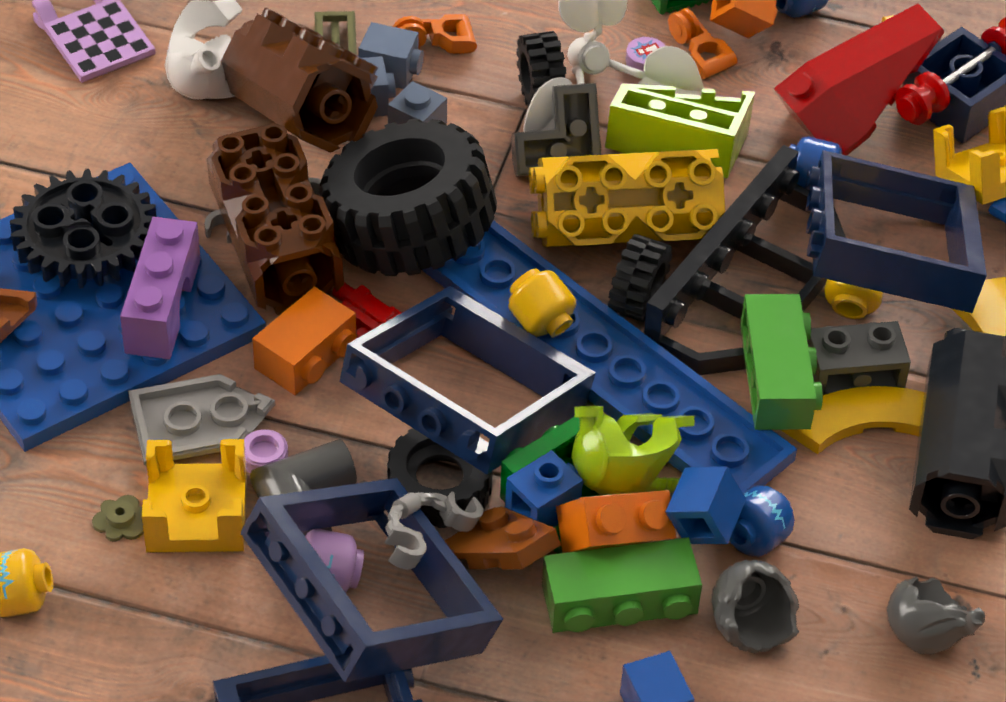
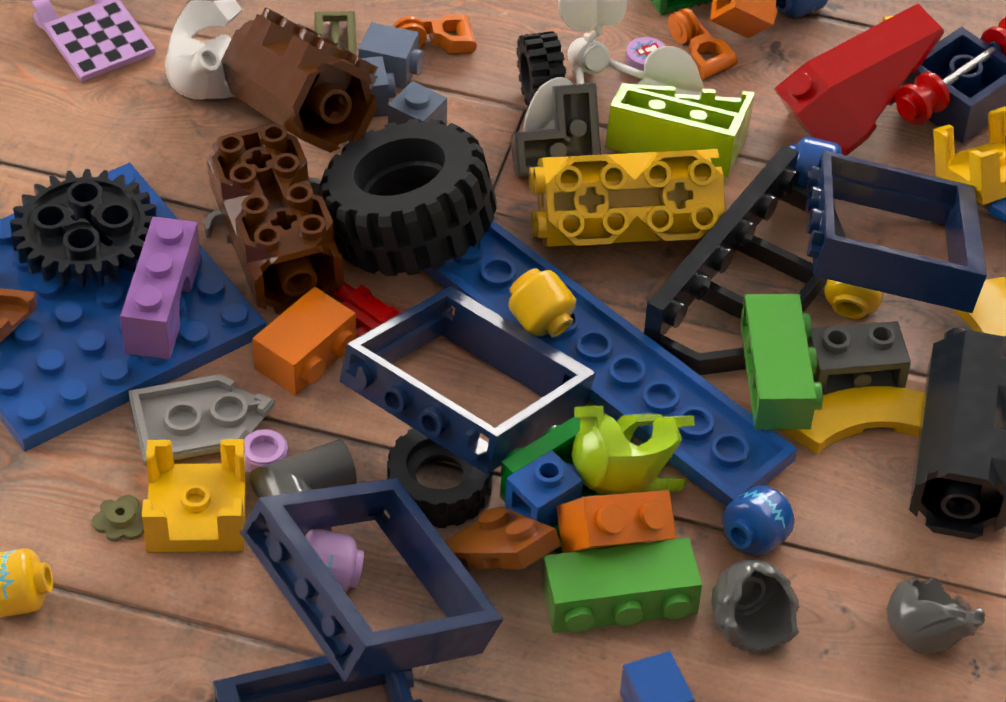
(410, 543): light grey piece -> none
(639, 276): black tyre -> none
(706, 505): blue brick -> none

